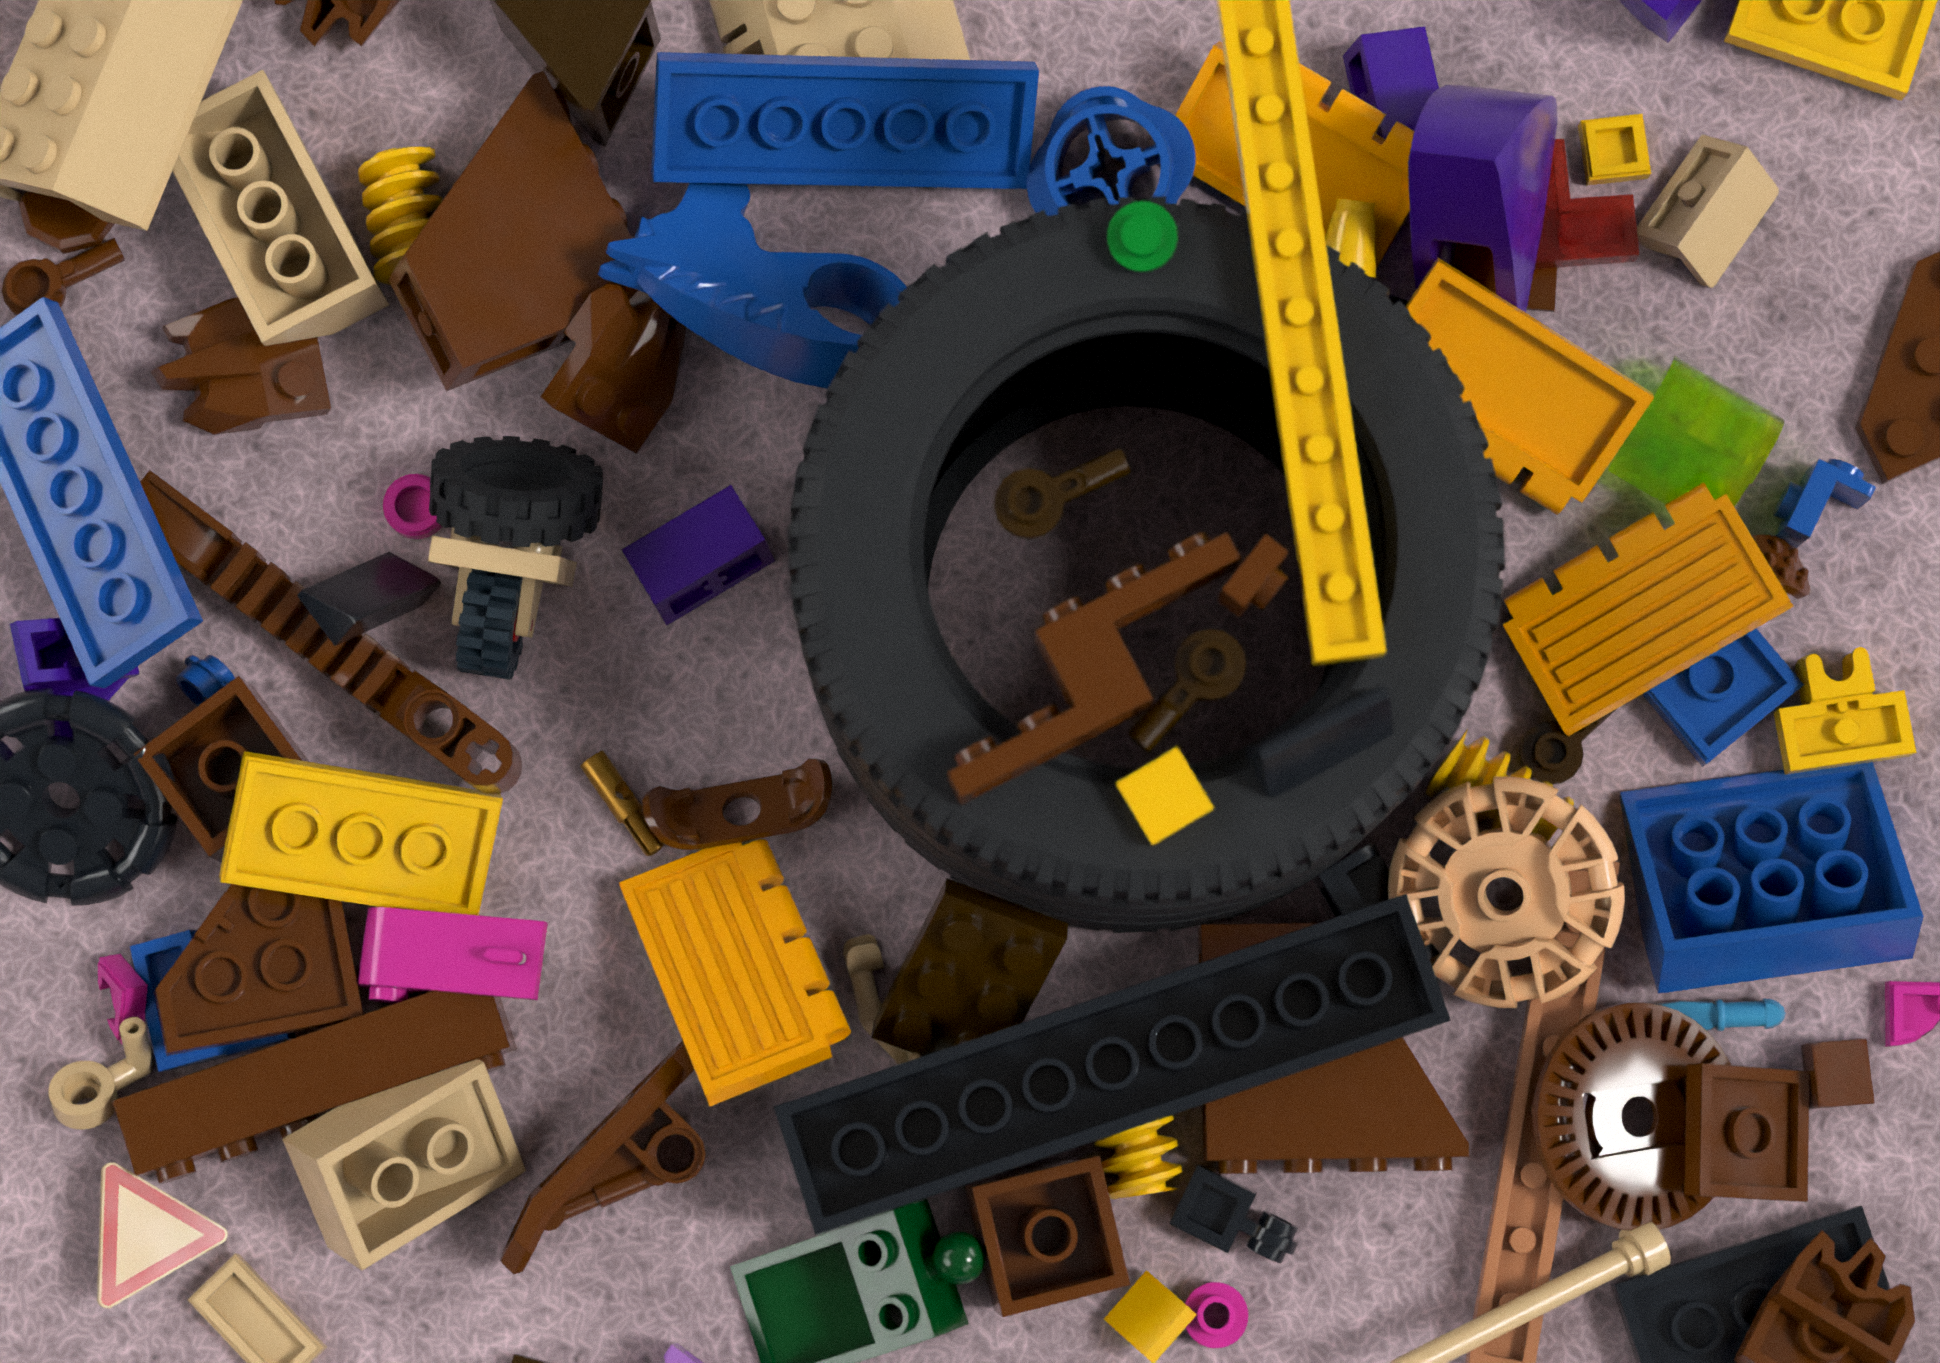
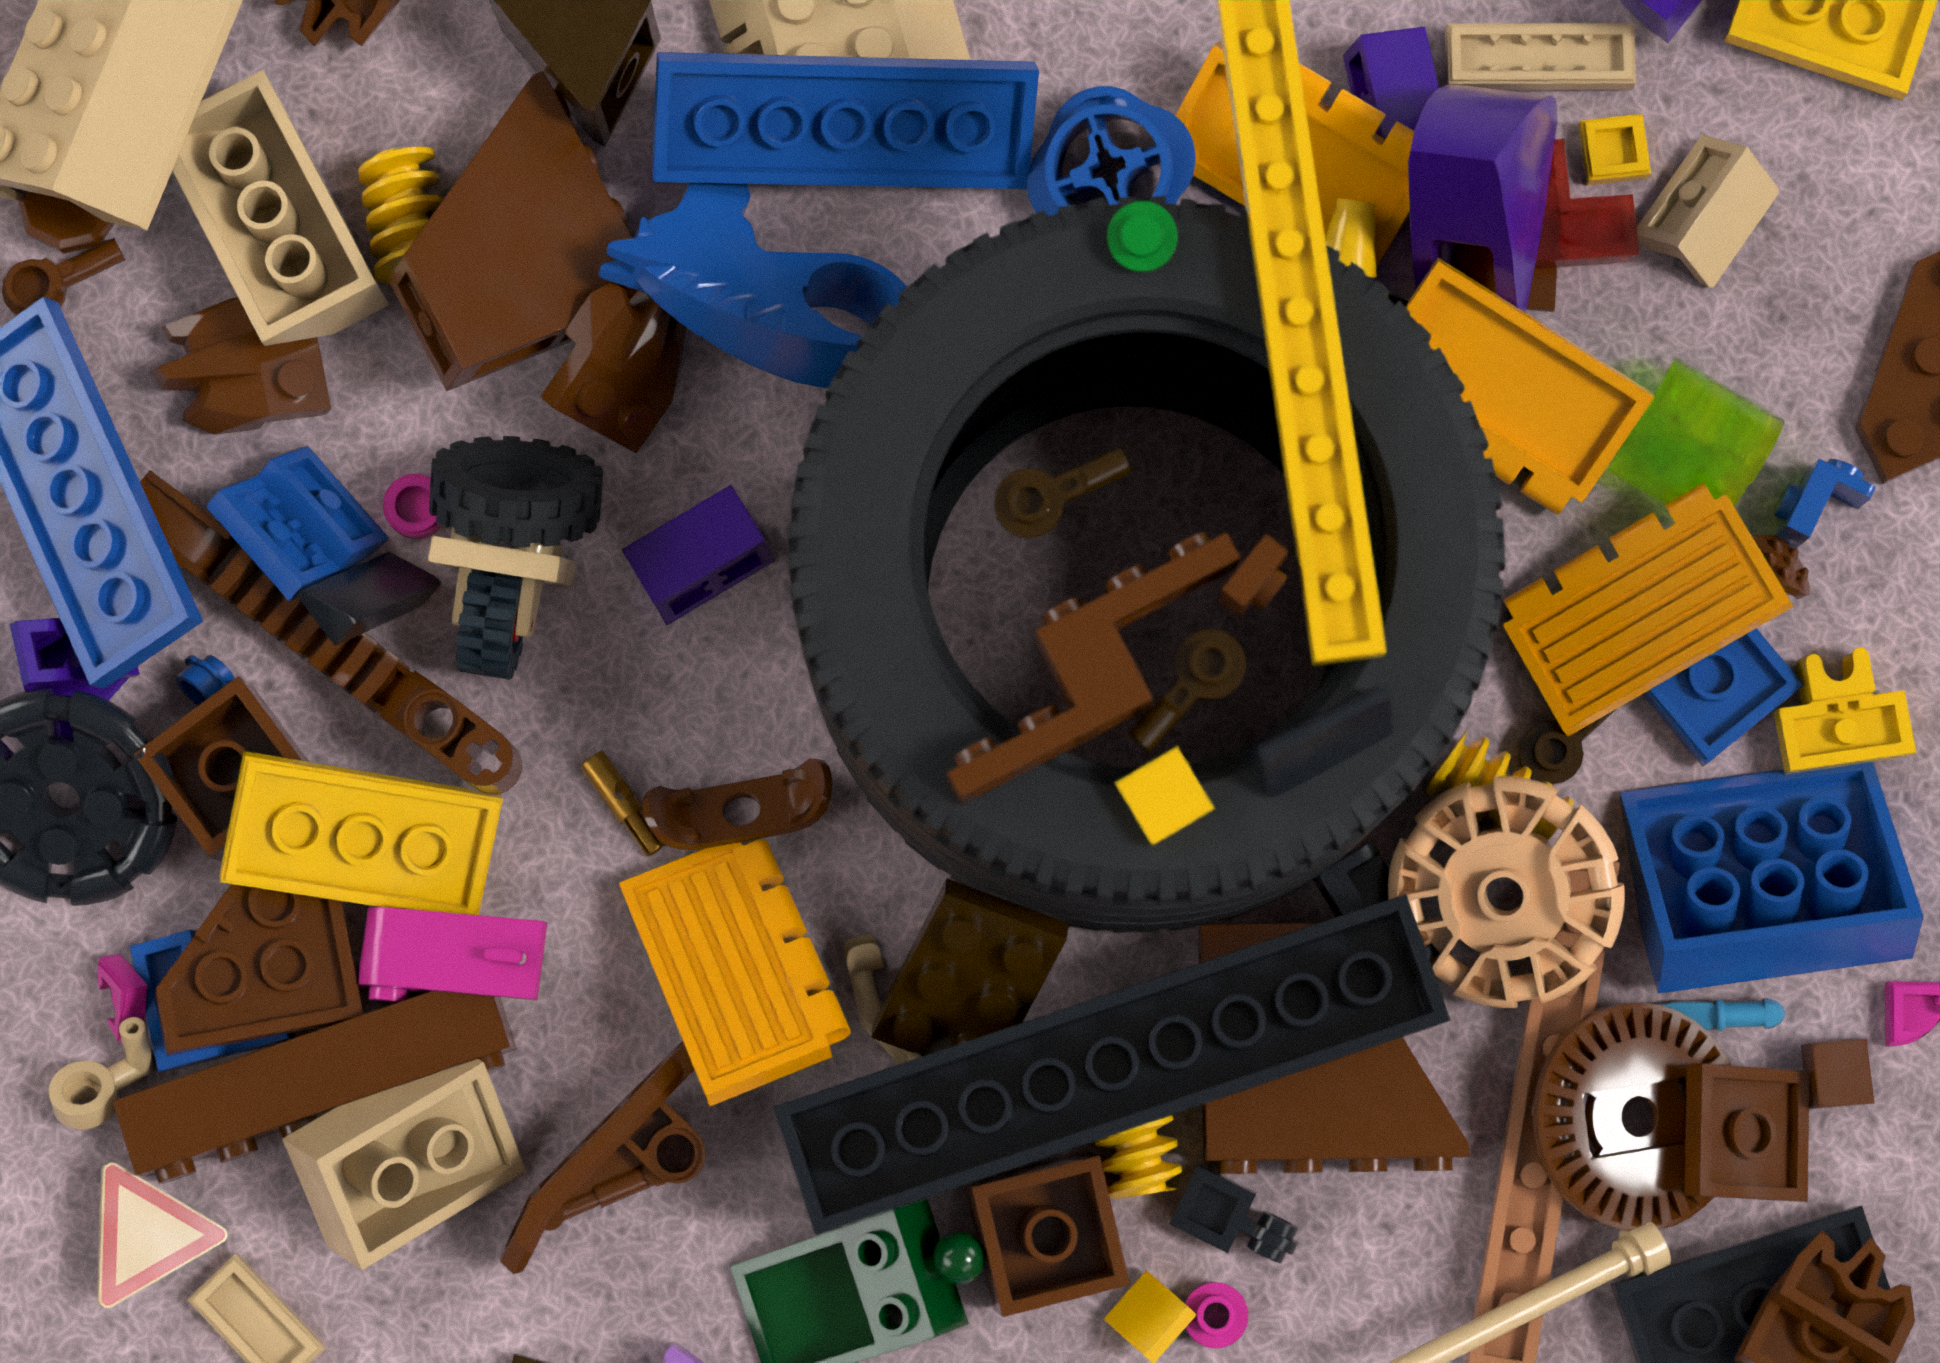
(297, 522): none -> blue slope
(1541, 56): none -> tan plate

